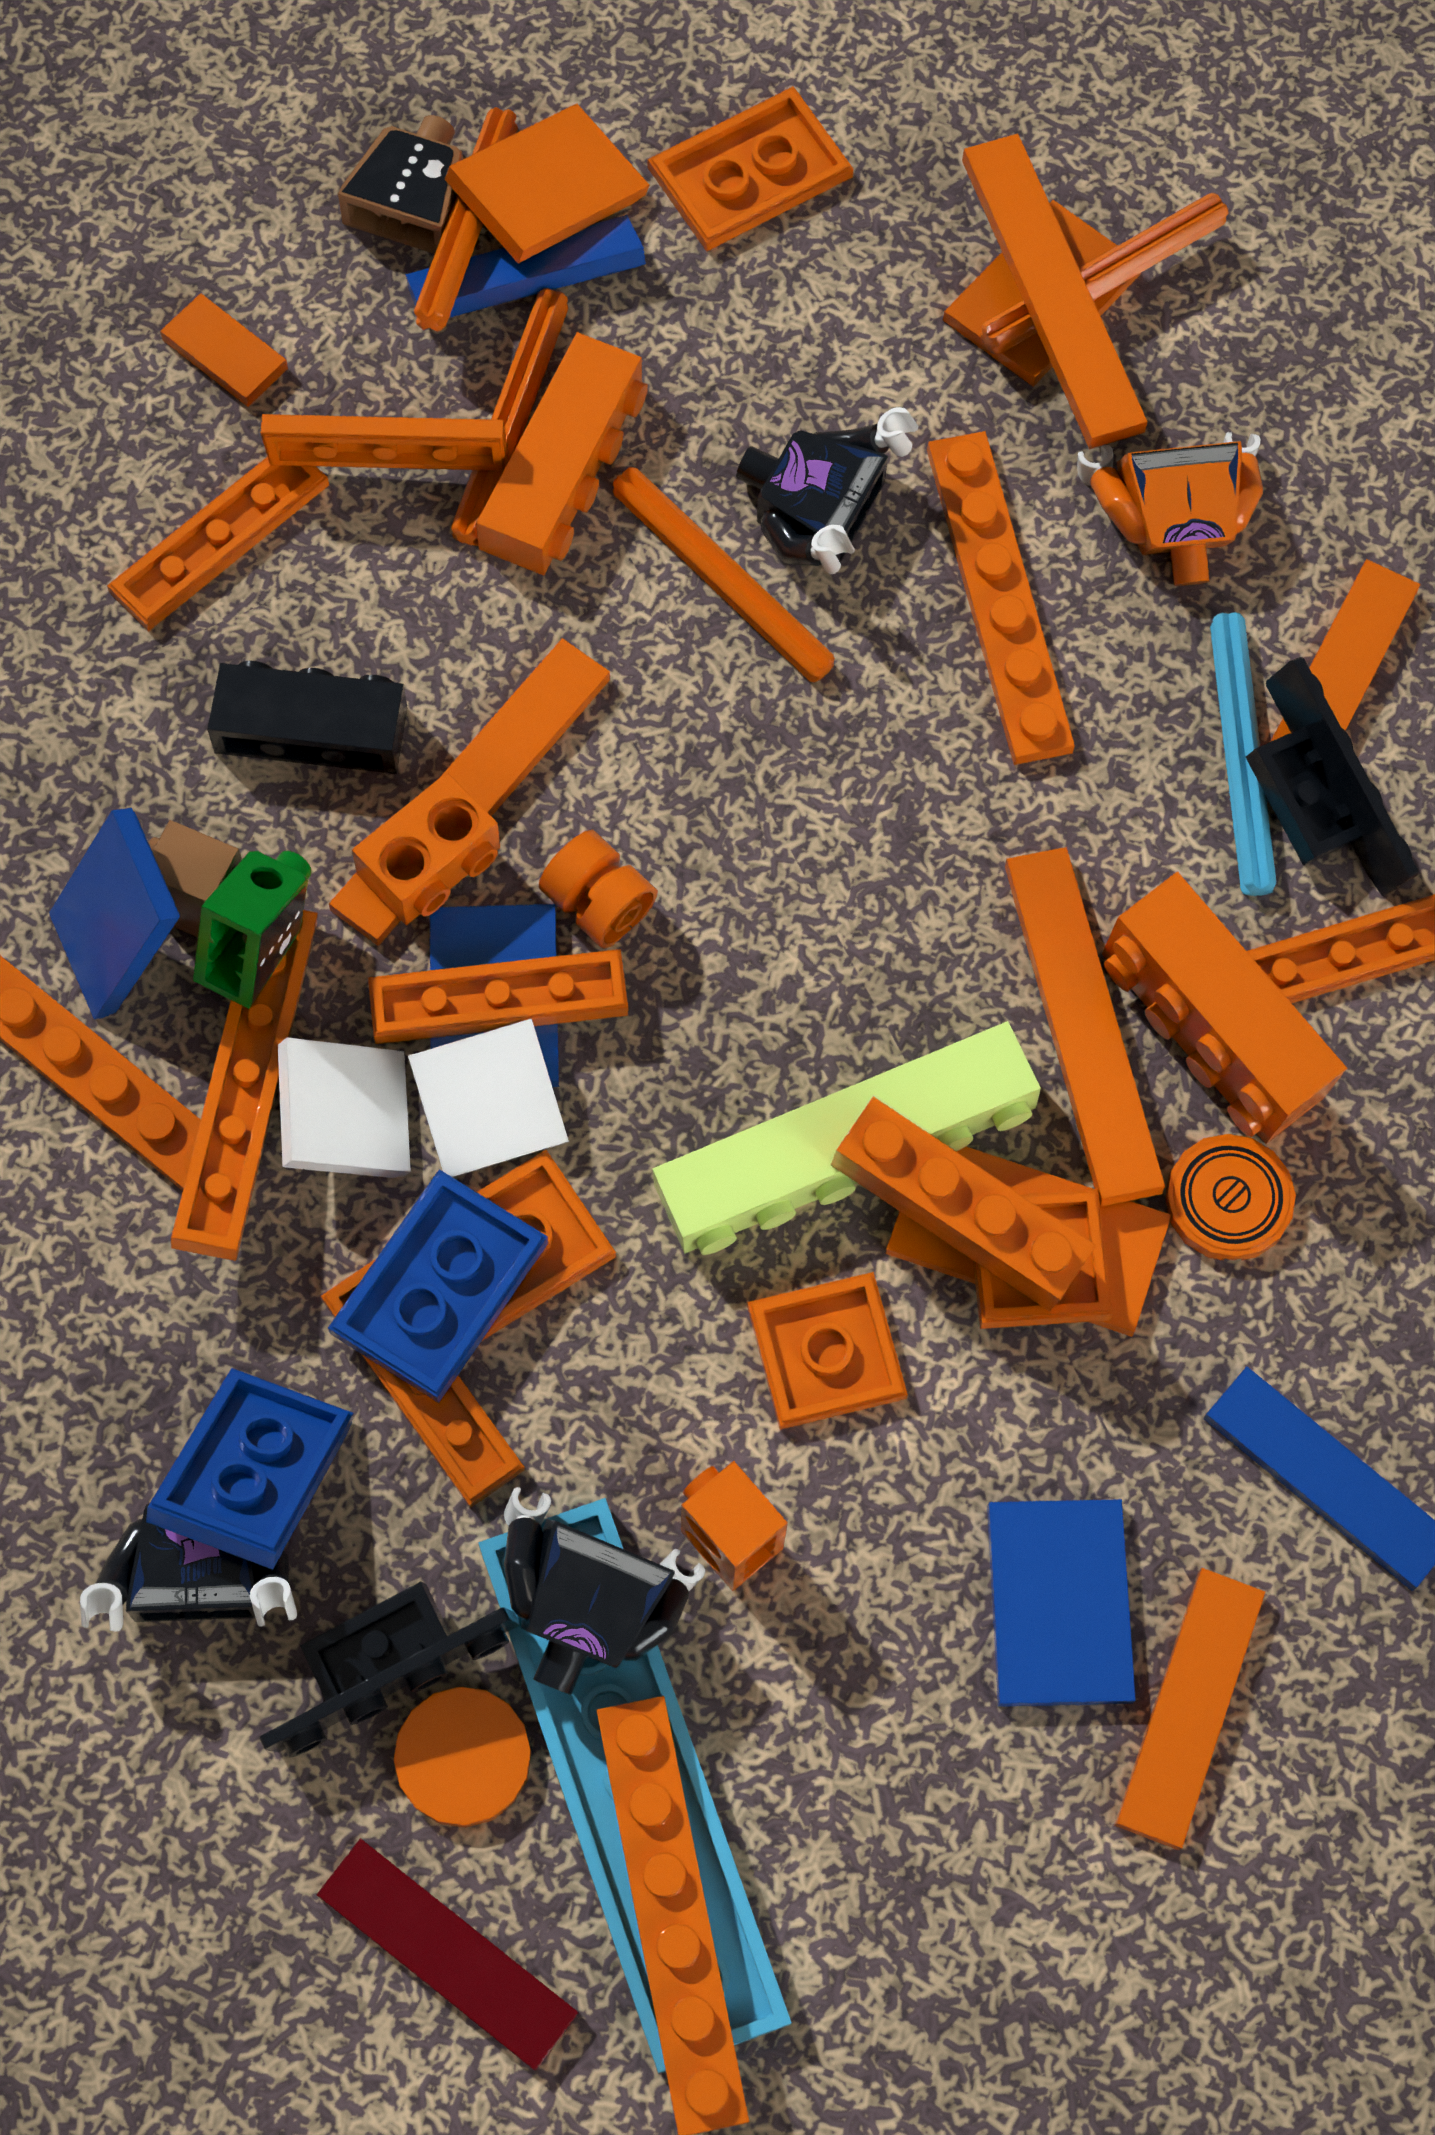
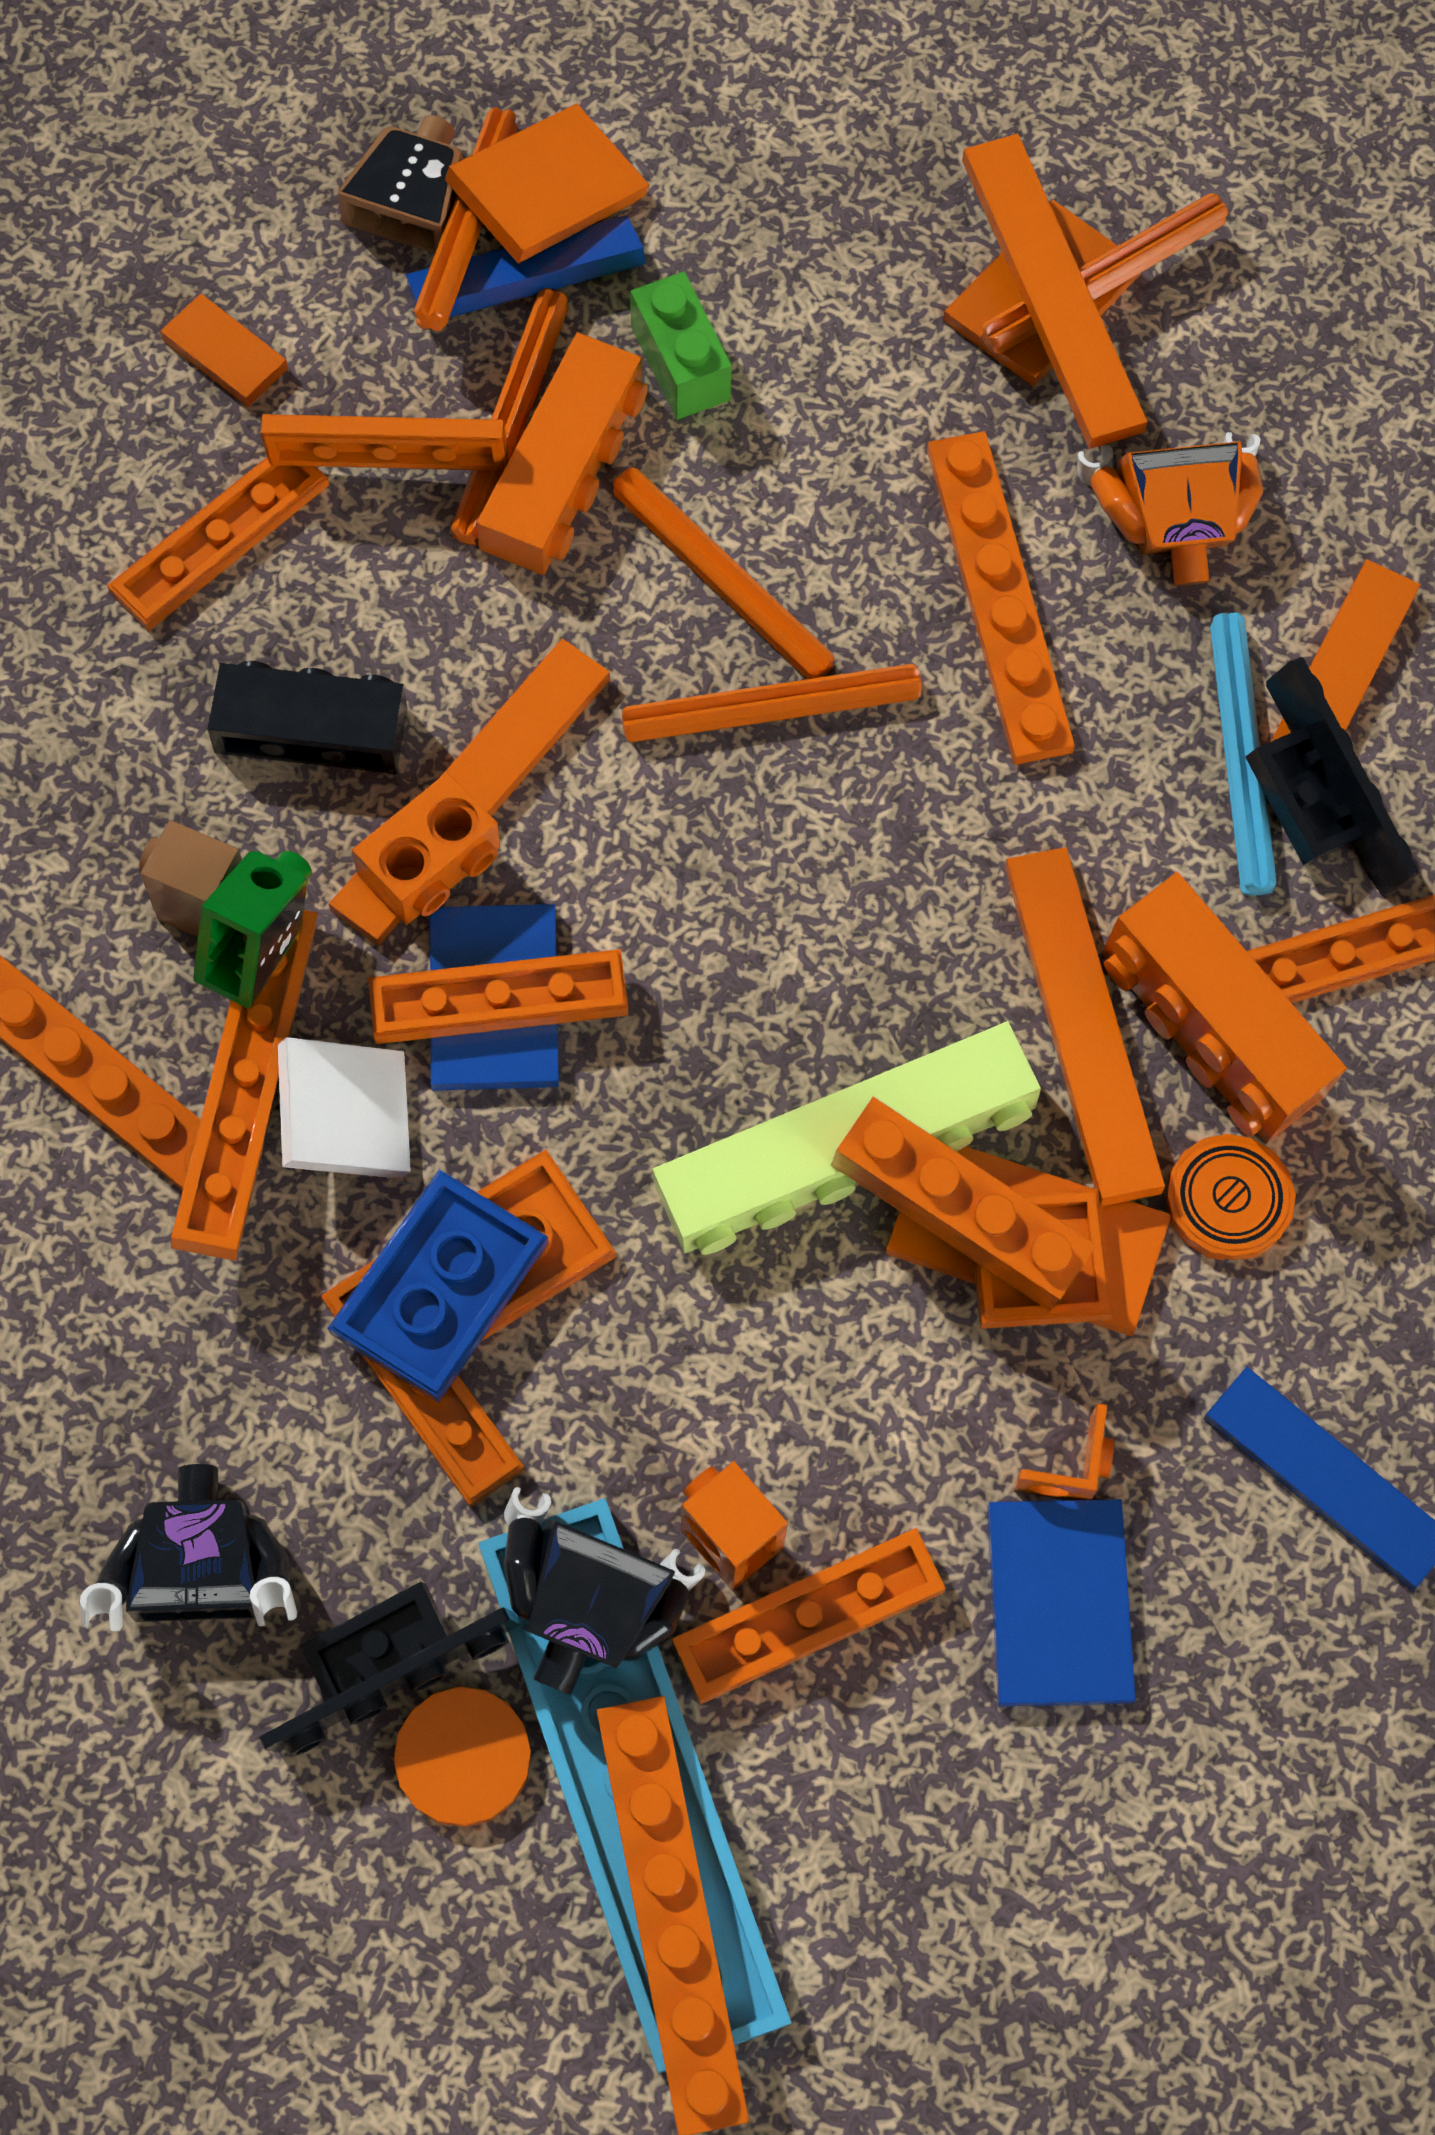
(114, 913): blue tile -> none
(250, 1468): blue tile -> none
(448, 1954): dark red tile -> none
(488, 1098): white tile -> none
(615, 893): orange wheel -> none
(680, 345): none -> bright green brick
(750, 168): orange tile -> none
(771, 702): none -> orange axle
(808, 1616): none -> orange plate
(823, 487): torso -> none
(827, 1350): orange tile -> none
(1097, 1464): none -> orange bracket
(1190, 1709): orange tile -> none

